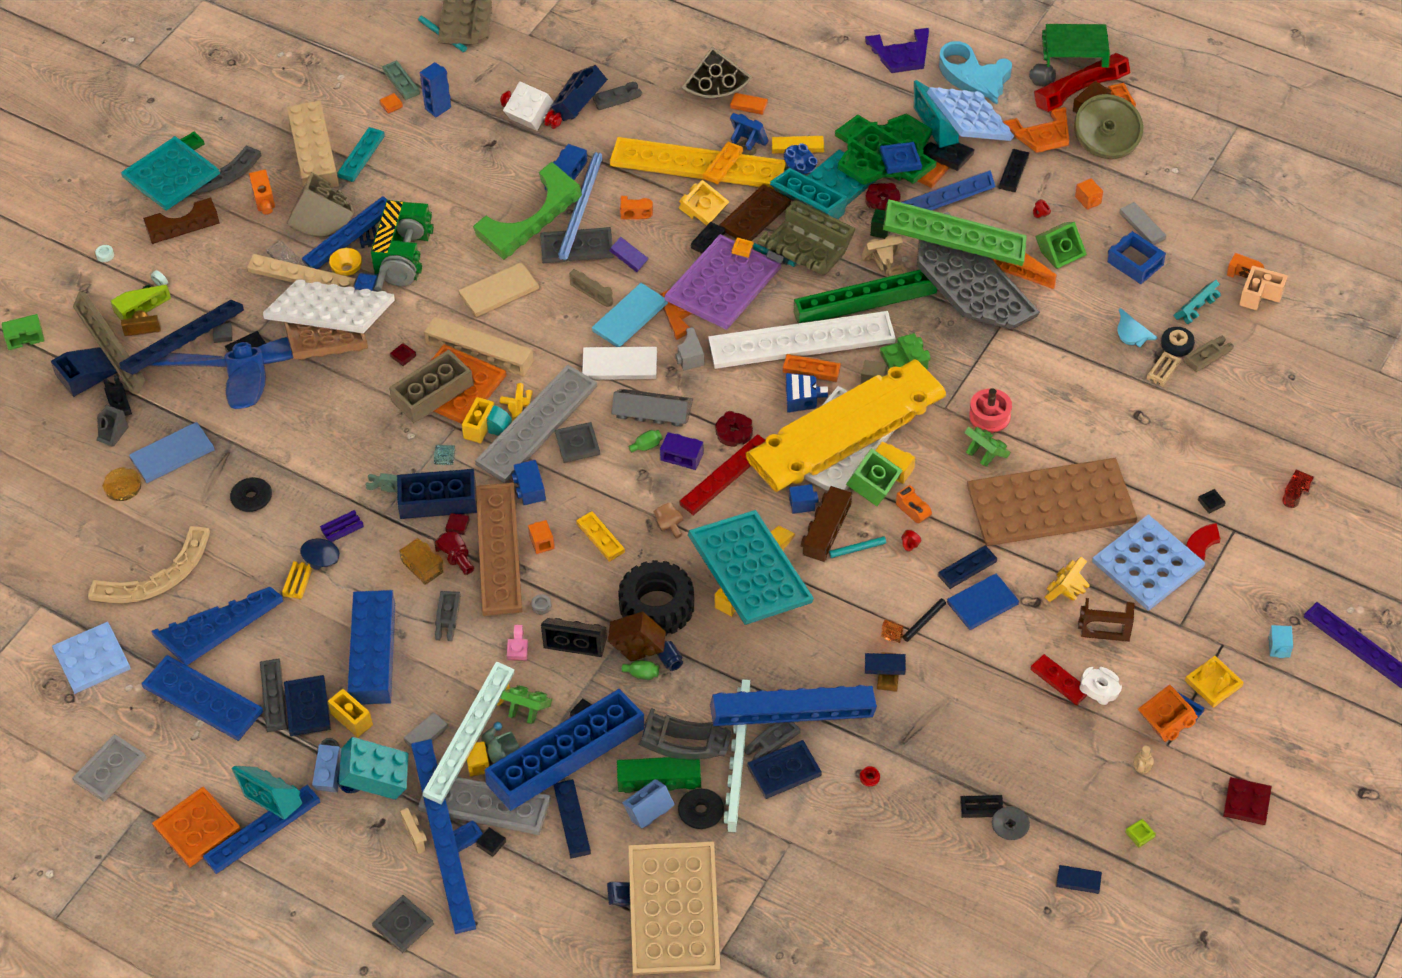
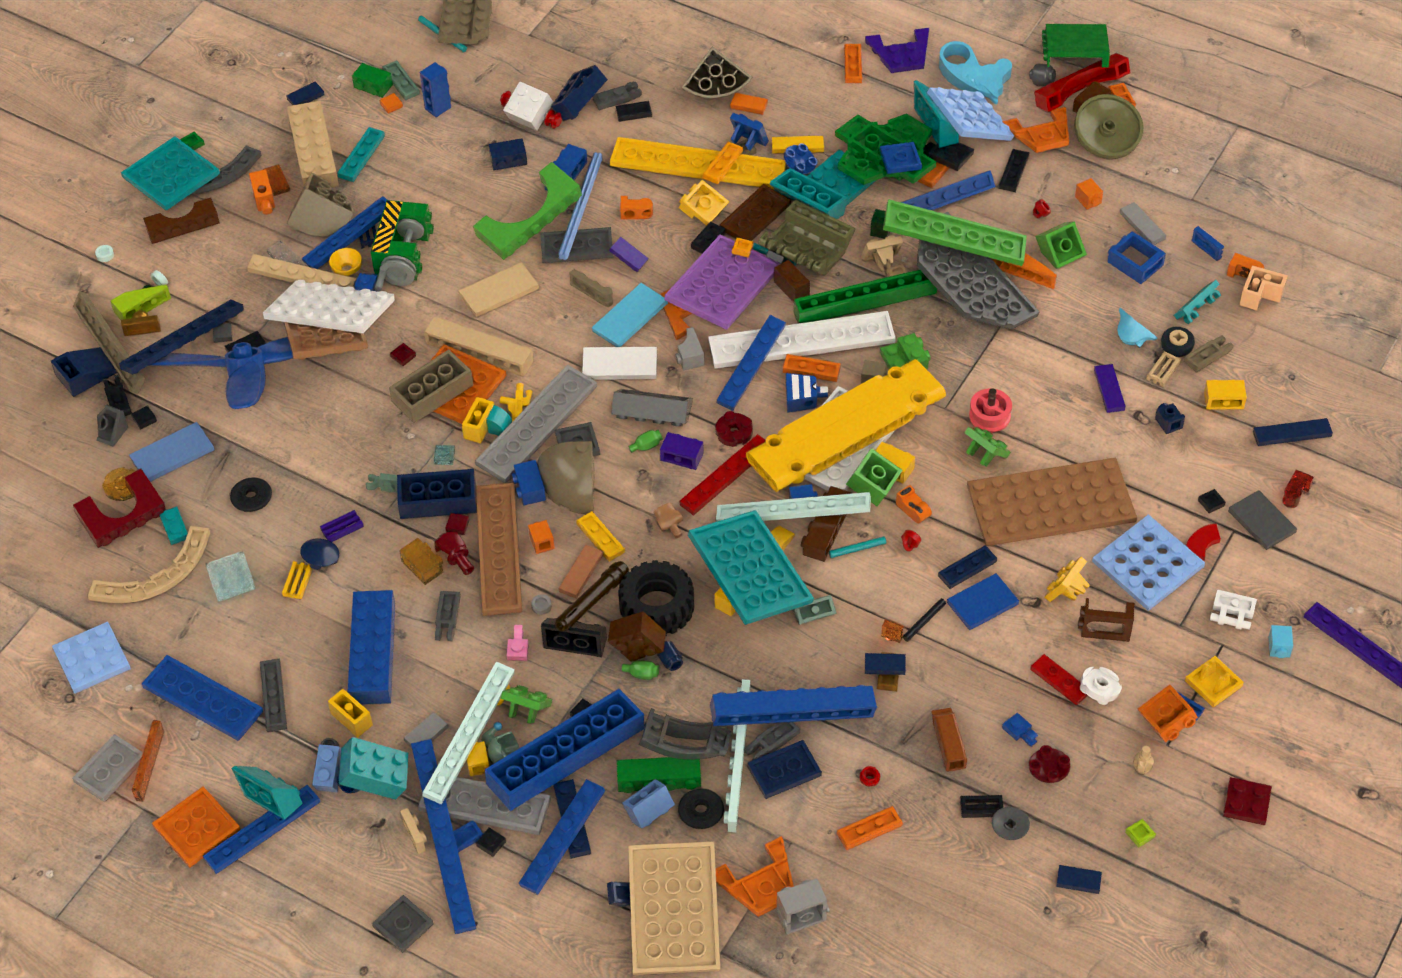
(22, 331): bright green brick -> none
(106, 529): none -> dark red arch
(143, 417): none -> black tile
(148, 760): none -> clear orange tile
(174, 525): none -> teal plate
(211, 627): blue wing -> none
(230, 576): none -> clear light blue plate
(277, 180): none -> clear orange tile
(305, 94): none -> dark blue tile
(307, 705): dark blue plate -> none
(372, 80): none -> green brick
(508, 154): none -> dark blue brick
(561, 837): none -> blue plate
(569, 475): none -> dark tan brick
(581, 571): none -> nougat tile
(609, 580): none -> dark brown cylinder
(633, 111): none -> black tile
(751, 363): none -> blue plate
(760, 888): none -> orange wing
(791, 280): none -> reddish brown brick
(800, 507): none -> light aqua plate
(801, 906): none -> light grey brick
(817, 609): none -> sand green slope
(853, 63): none -> orange tile
(869, 828): none -> orange tile
(876, 191): dark red plate -> none
(949, 739): none -> dark orange piece
(1019, 728): none -> blue plate
(1049, 765): none -> dark red dish
(1109, 388): none -> dark purple tile
(1169, 418): none -> dark blue brick
(1207, 243): none -> blue tile
(1225, 394): none -> yellow brick
(1235, 605): none -> white plate
(1262, 519): none -> dark grey tile
(1292, 432): none -> dark blue tile

